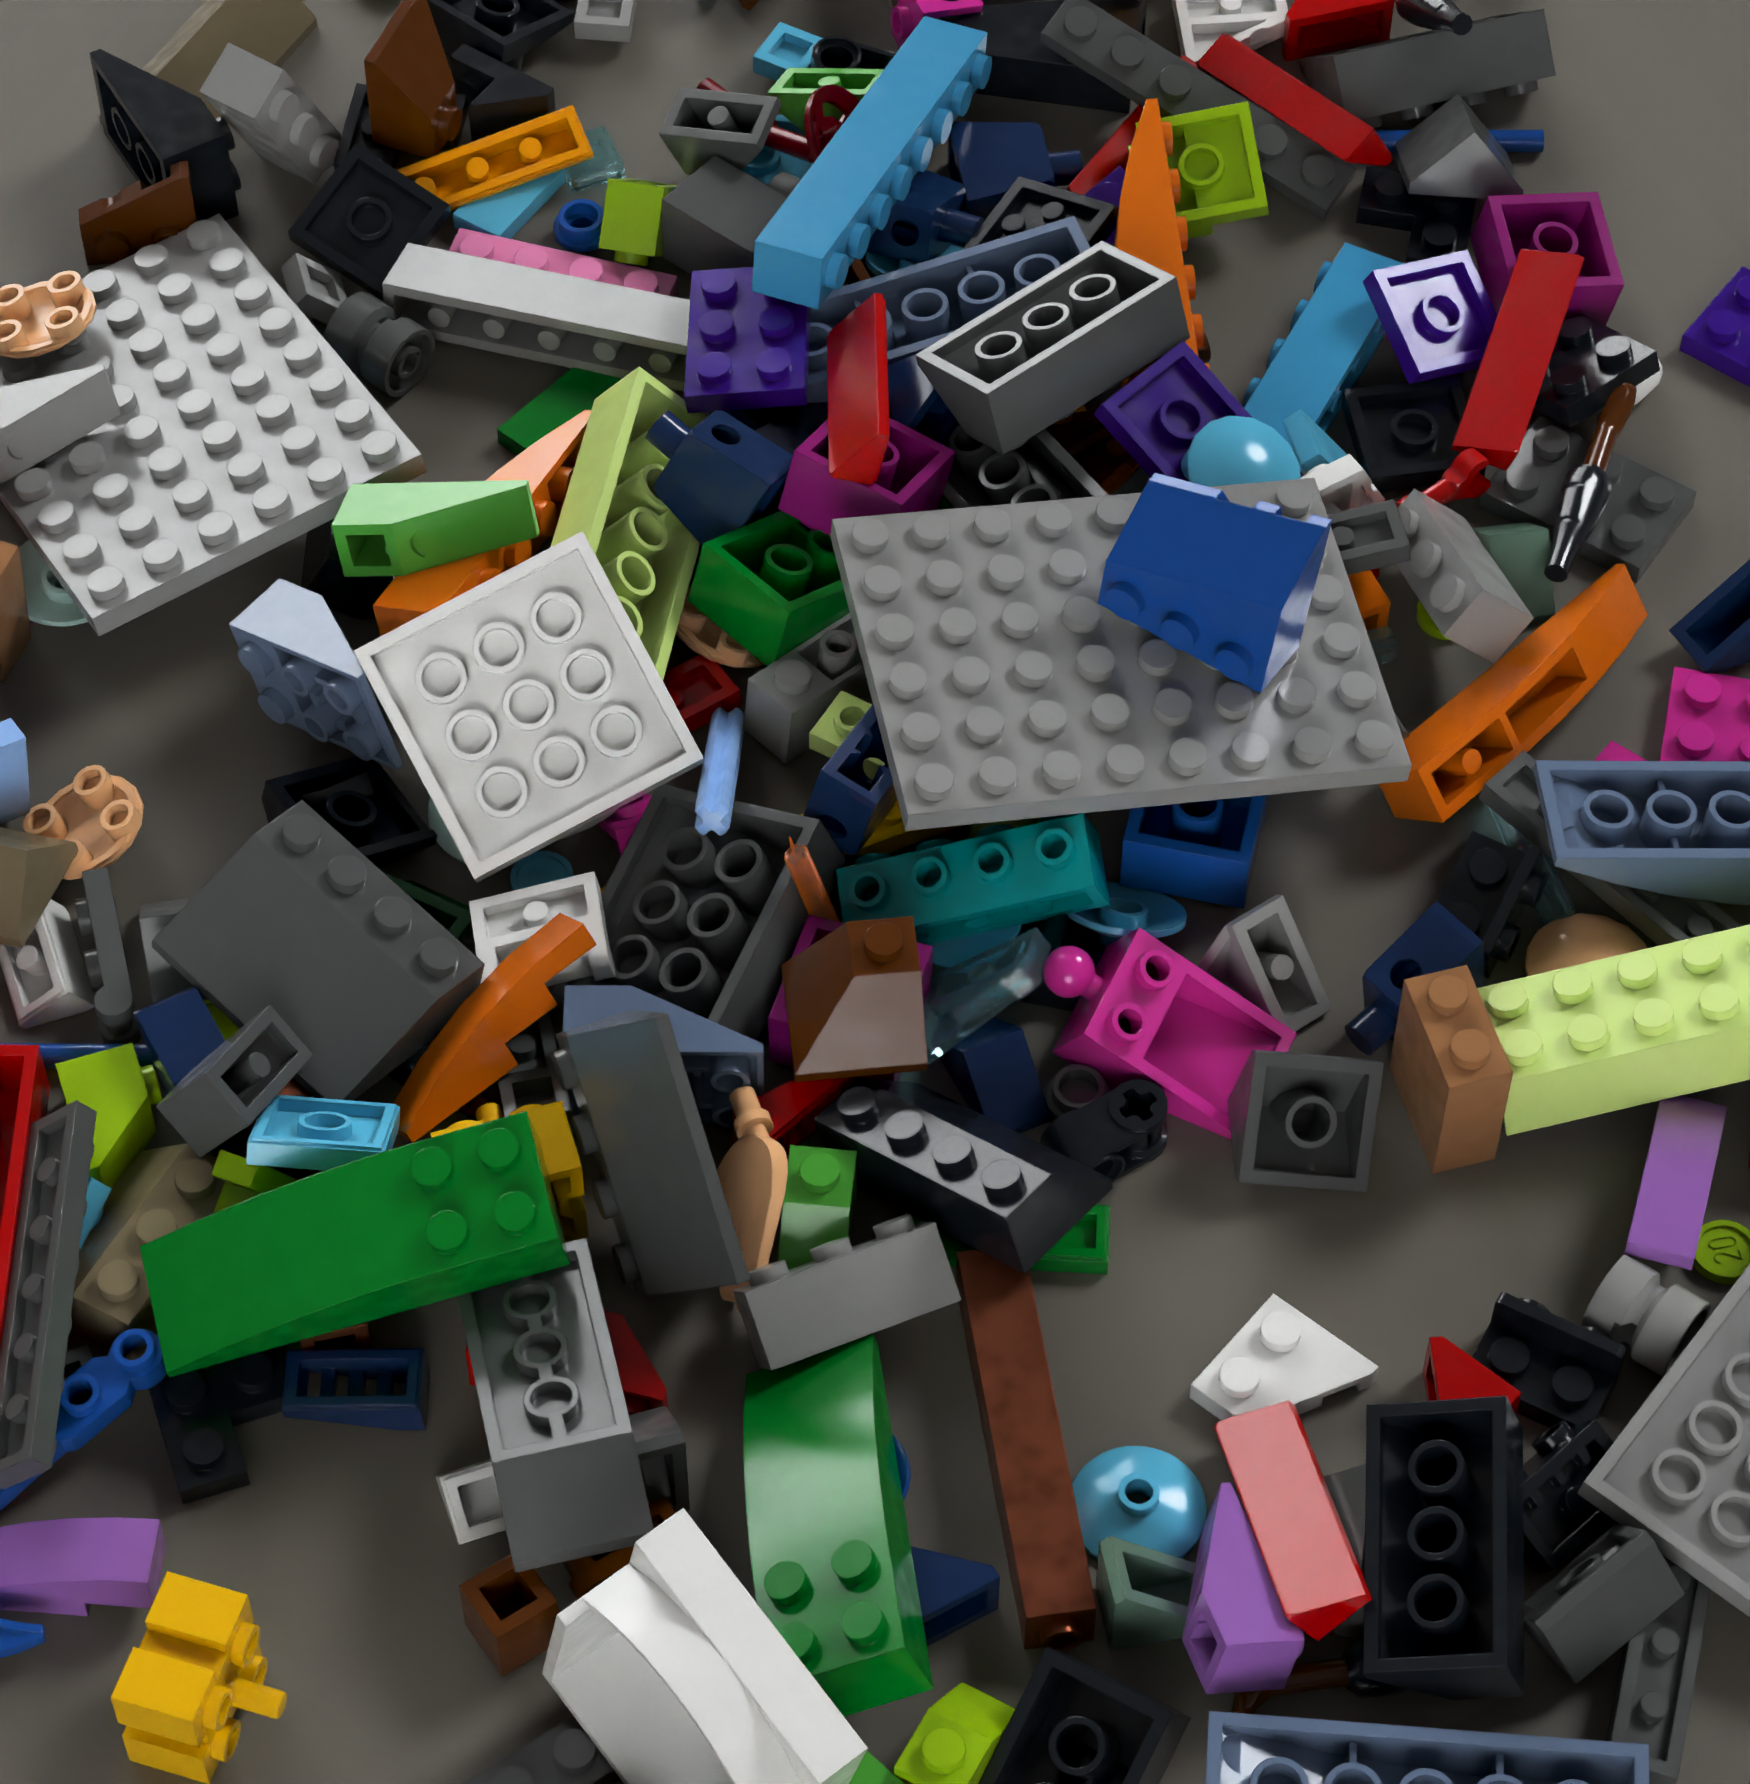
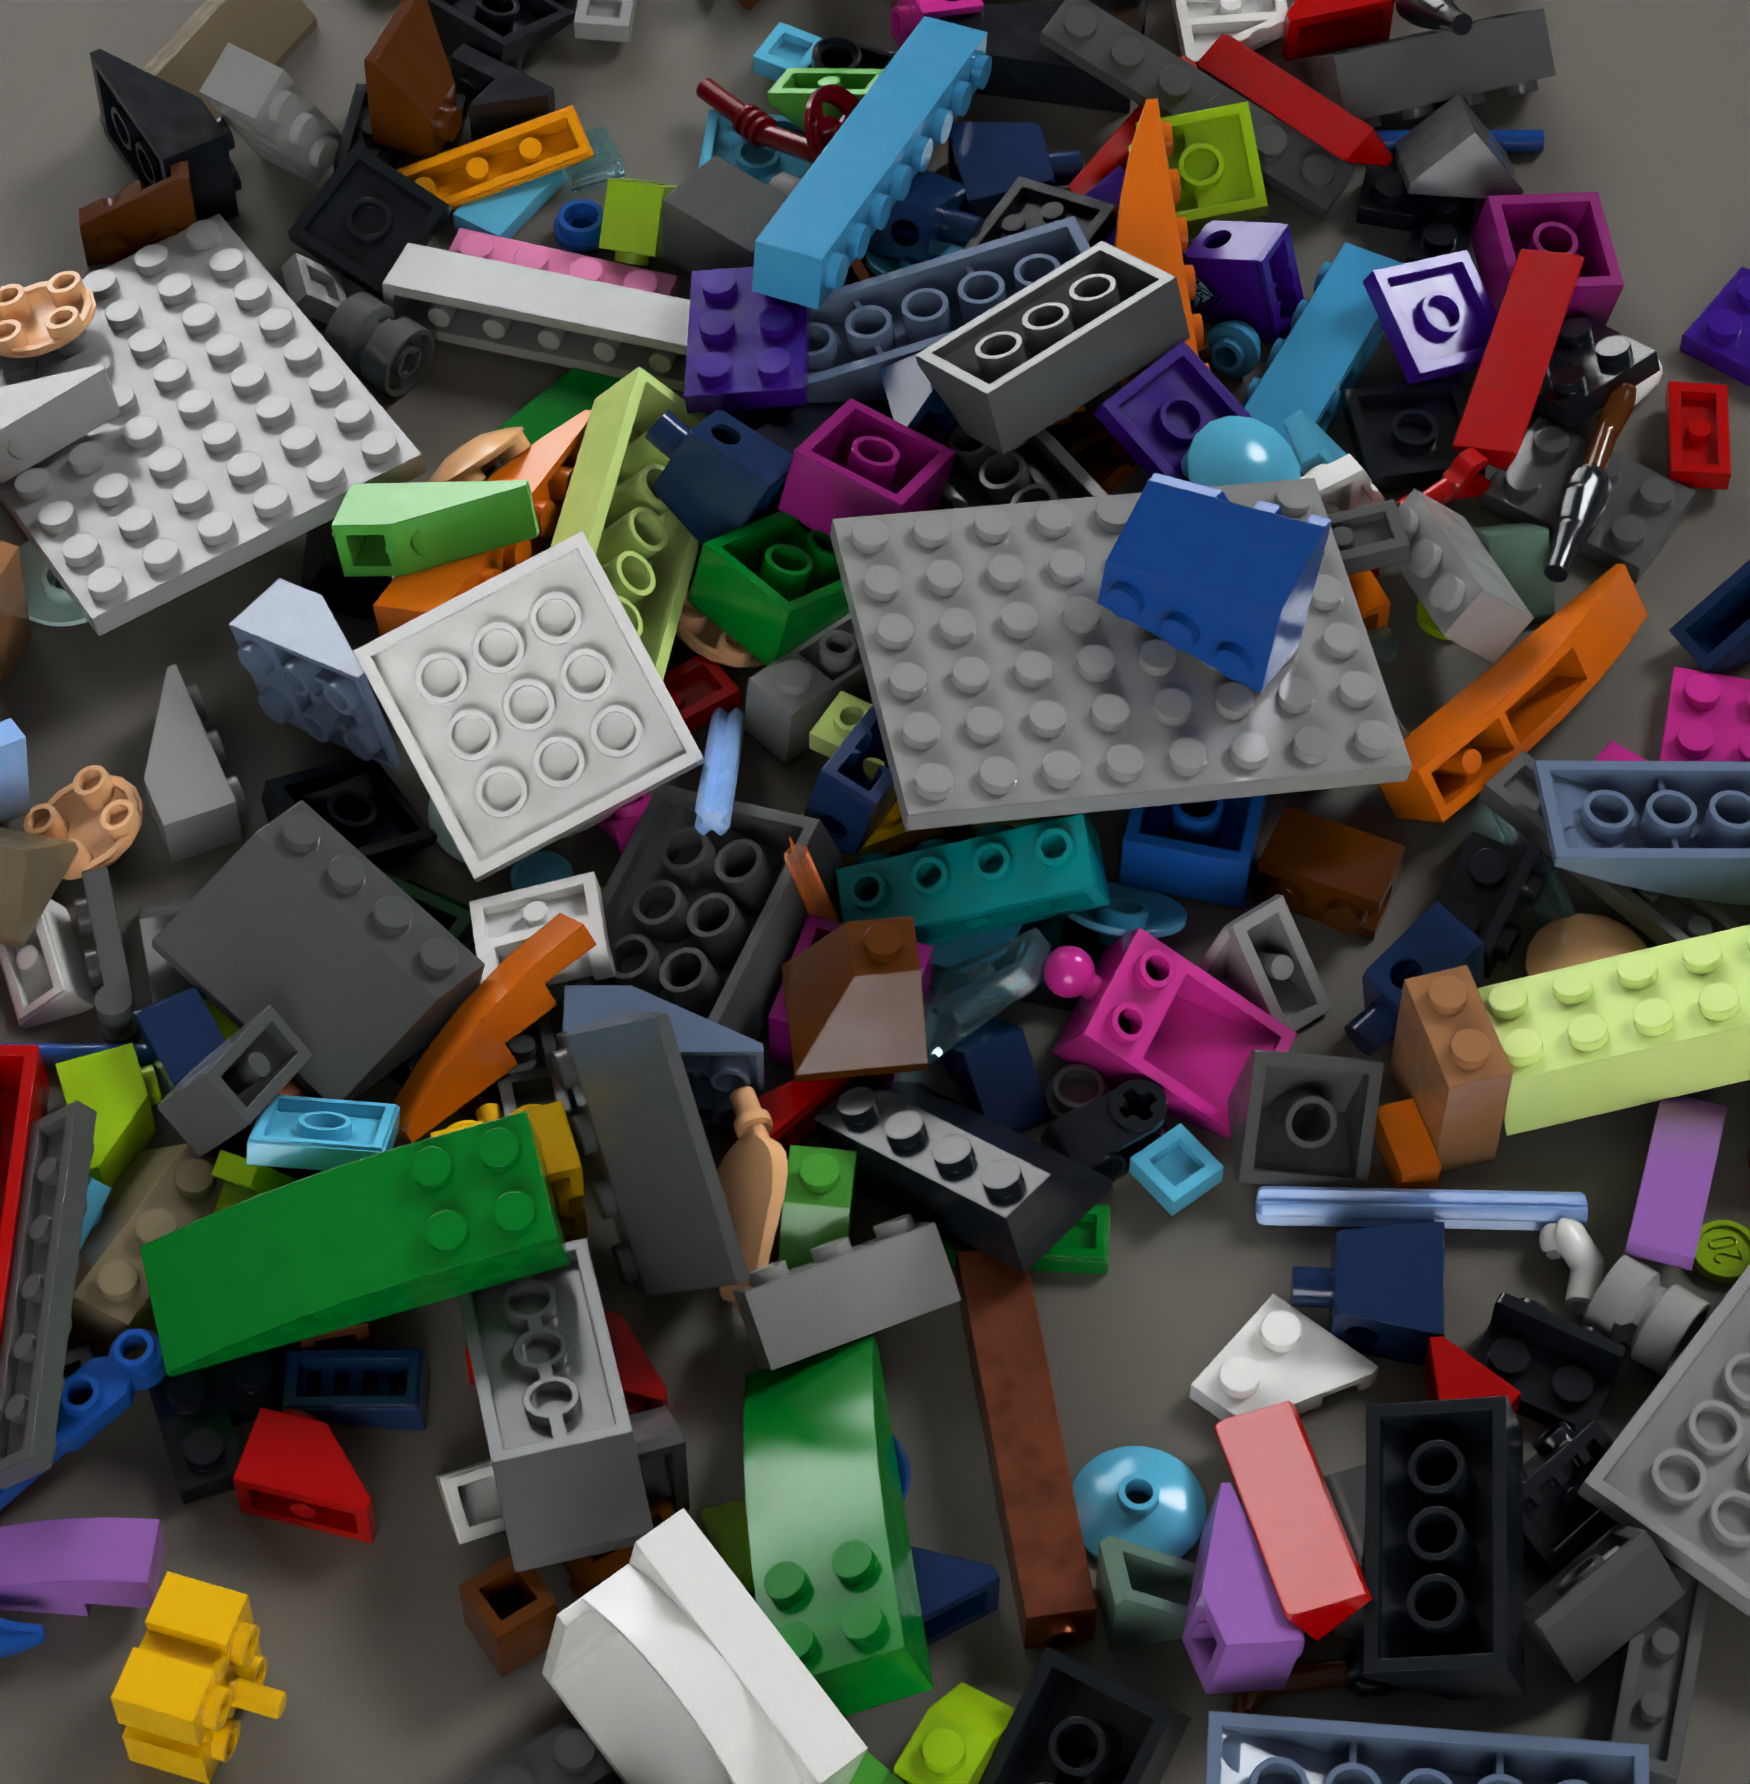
(184, 777): none -> light grey slope
(302, 1477): none -> red slope
(480, 454): none -> light nougat dish
(719, 125): dark grey slope -> none
(728, 1533): none -> clear neon green piece
(858, 393): red slope -> none
(1176, 1169): none -> medium azure plate
(1241, 340): none -> dark azure plate
(1246, 276): none -> dark purple torso
(1330, 872): none -> reddish brown brick
(1381, 1289): none -> dark blue torso
(1406, 1146): none -> orange piece
(1409, 1206): none -> light blue axle
(1586, 1263): none -> white arm
(1698, 434): none -> red plate

